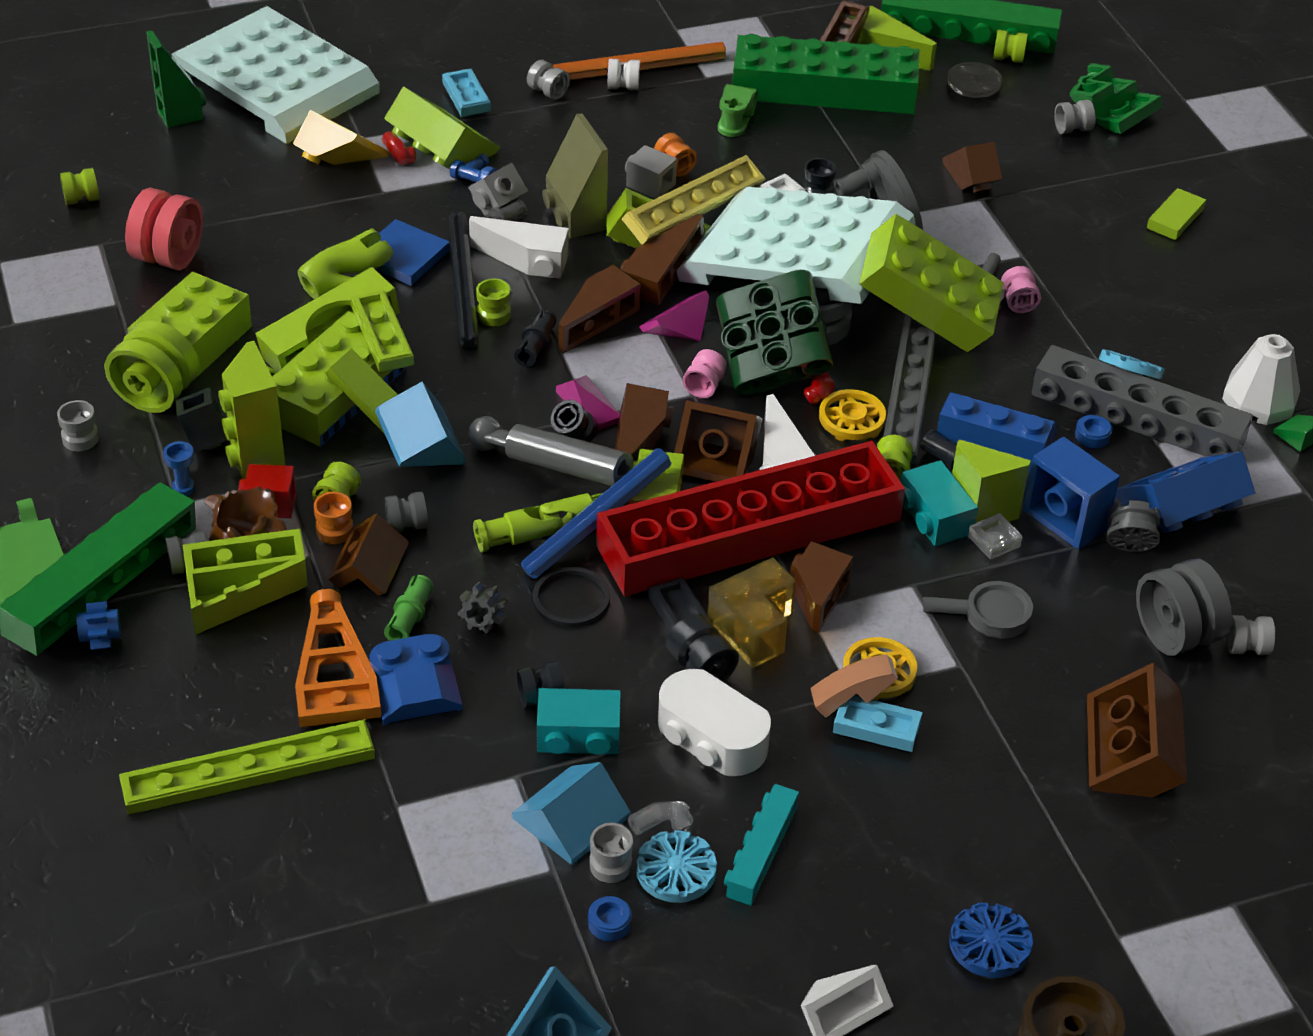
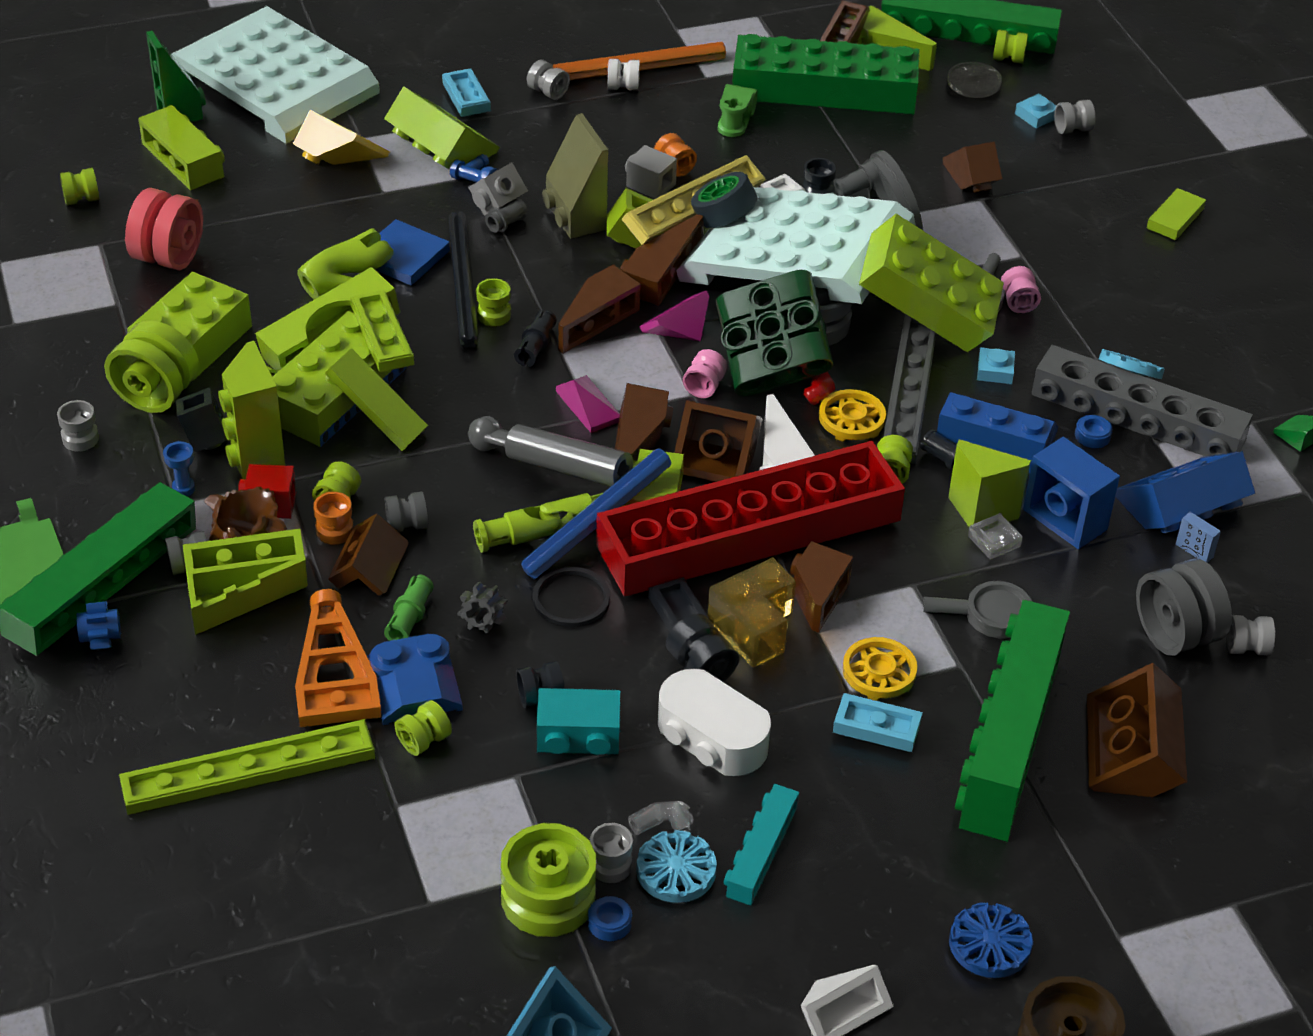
(181, 147): none -> lime brick
(397, 149): red arm -> none
(419, 429): slope -> none
(423, 727): none -> lime wheel
(524, 246): white slope -> none
(548, 879): none -> lime wheel
(571, 809): dark azure slope -> none
(573, 420): black wheel -> none
(724, 199): none -> black wheel
(863, 678): nougat slope -> none
(938, 503): teal brick -> none
(996, 365): none -> medium azure plate
(1011, 720): none -> green brick
(1036, 110): none -> medium azure plate
(1114, 99): green slope -> none
(1133, 526): dark grey wheel -> none
(1198, 537): none -> medium blue tile
(1265, 381): white cone -> none

